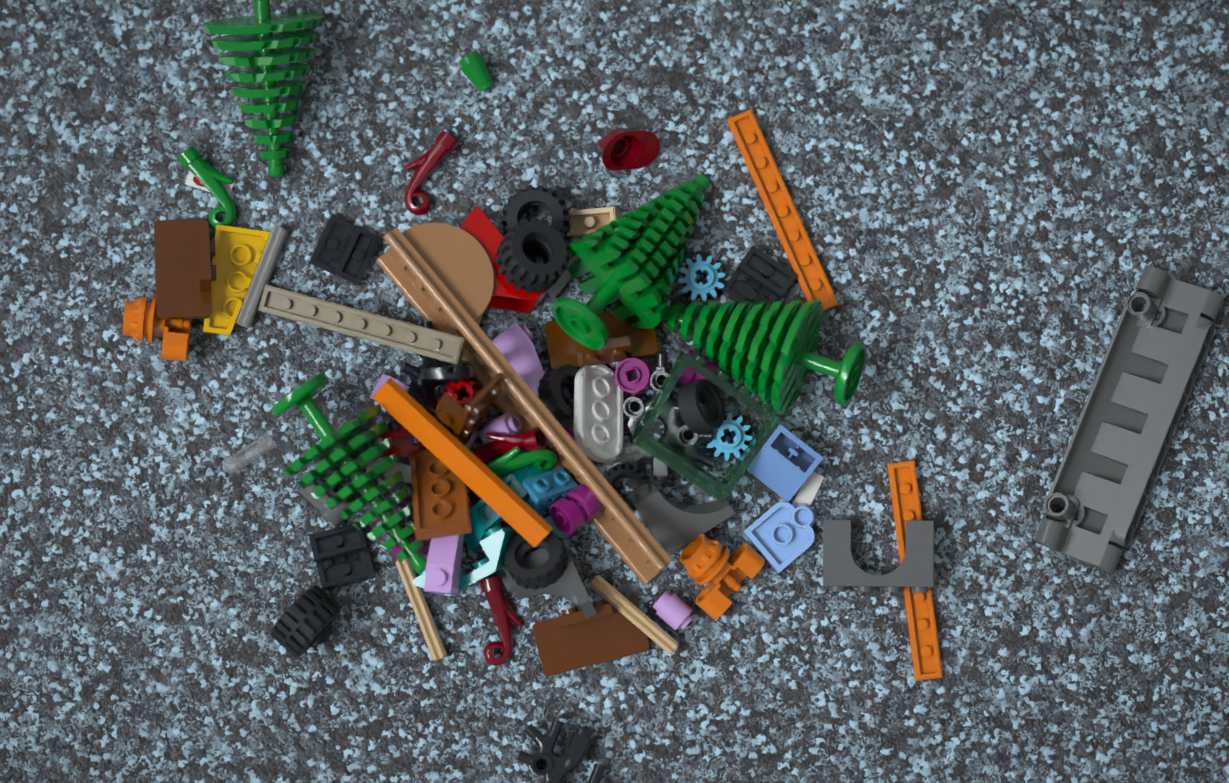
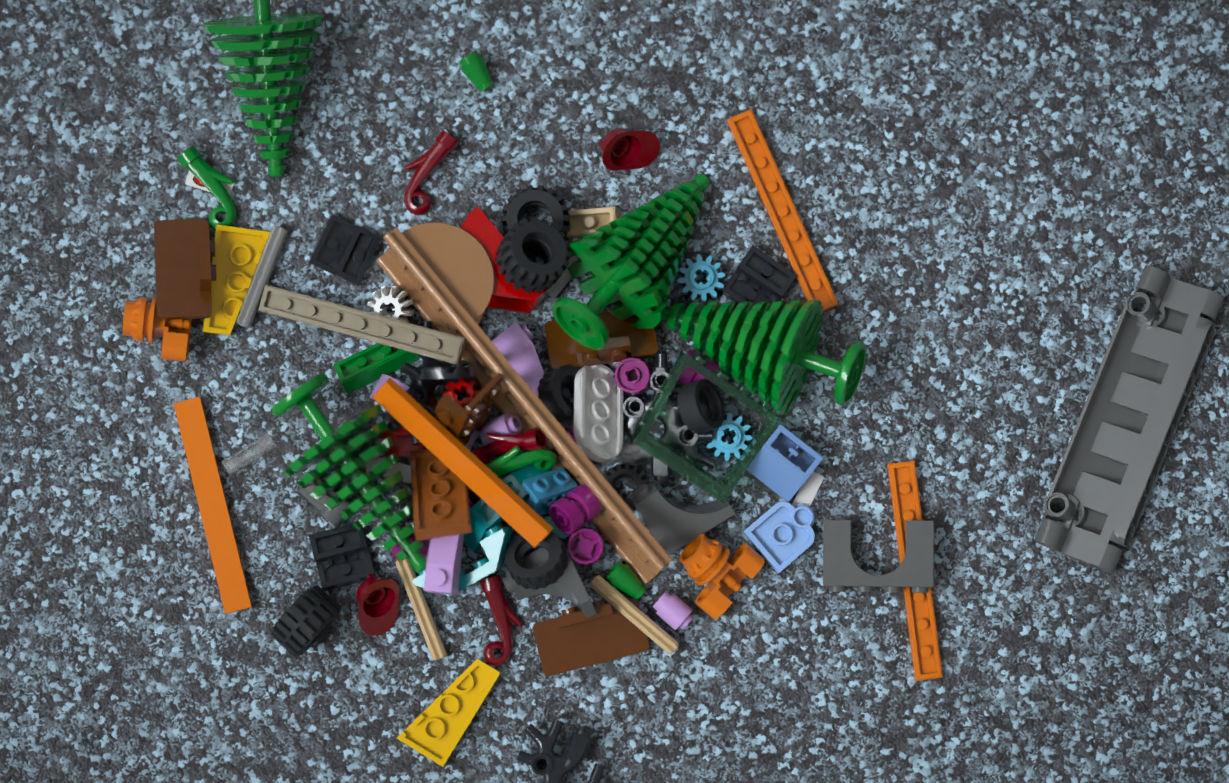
(213, 505): none -> orange tile
(370, 364): none -> green slope
(377, 604): none -> dark red piece
(391, 296): none -> white gear
(447, 718): none -> yellow wing
(585, 546): none -> magenta wheel
(625, 580): none -> green cone

